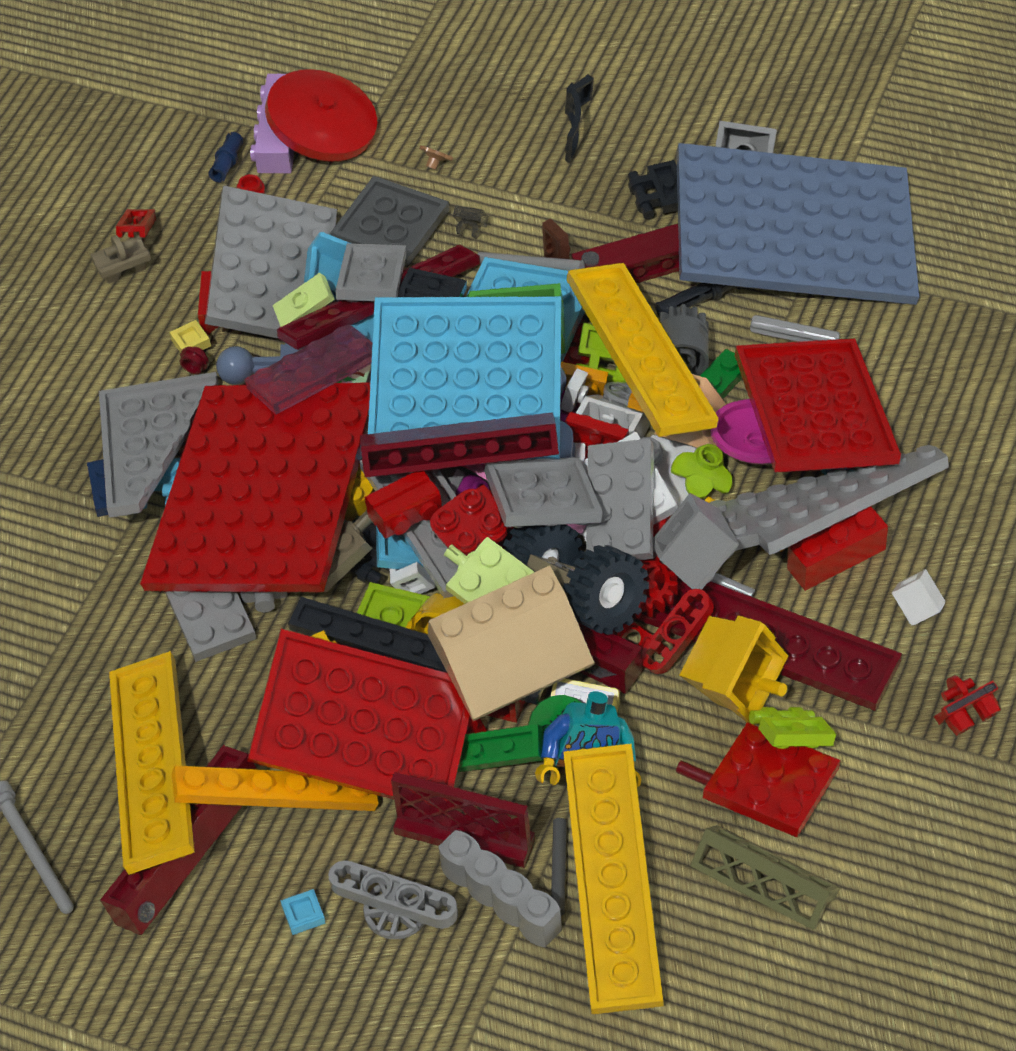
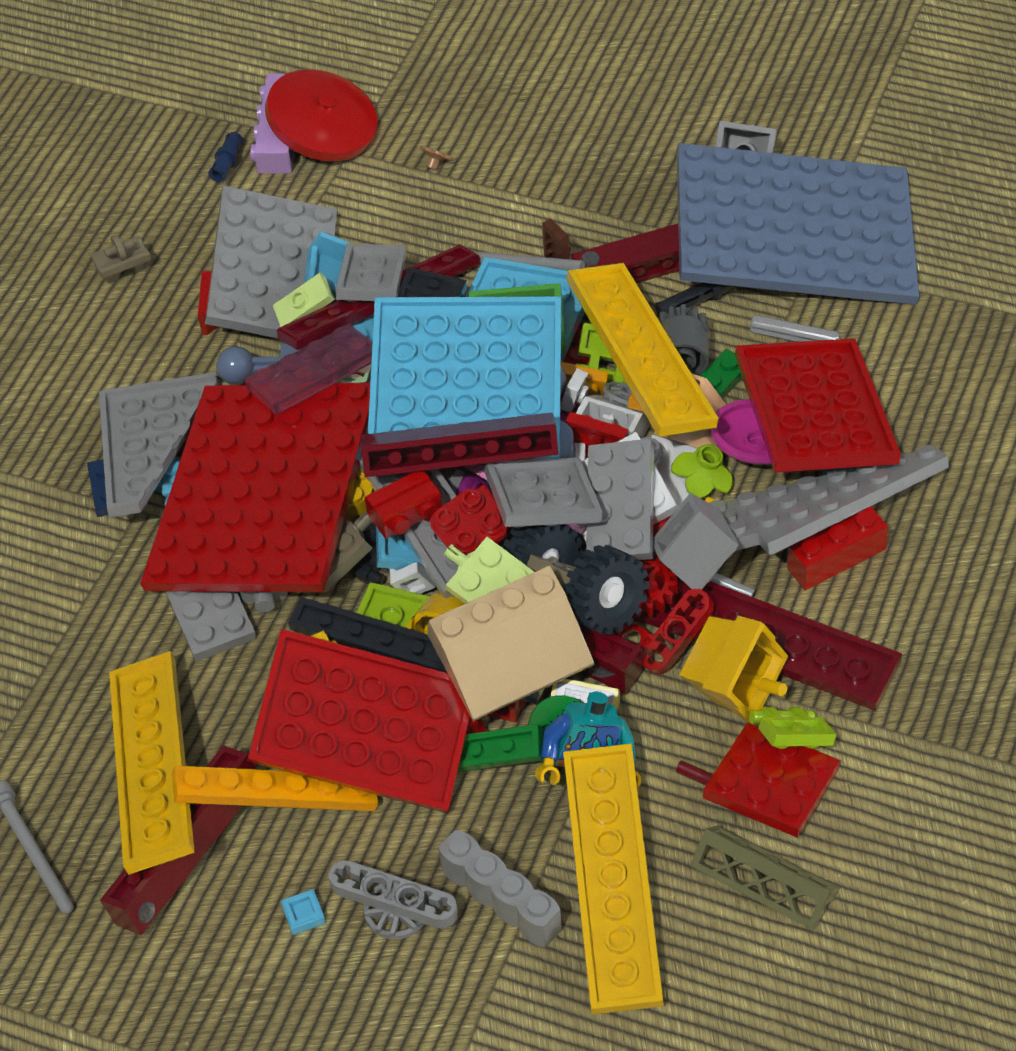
(141, 223): red tile -> none
(190, 336): light yellow plate -> none
(193, 360): dark red plate -> none
(251, 183): red plate -> none
(391, 216): dark grey plate -> none
(419, 821): dark red fence -> none
(470, 217): clear smoke tile -> none
(559, 862): dark grey bar -> none
(576, 96): black piece -> none
(663, 180): black plate -> none
(918, 597): white panel -> none
(955, 712): red hips -> none

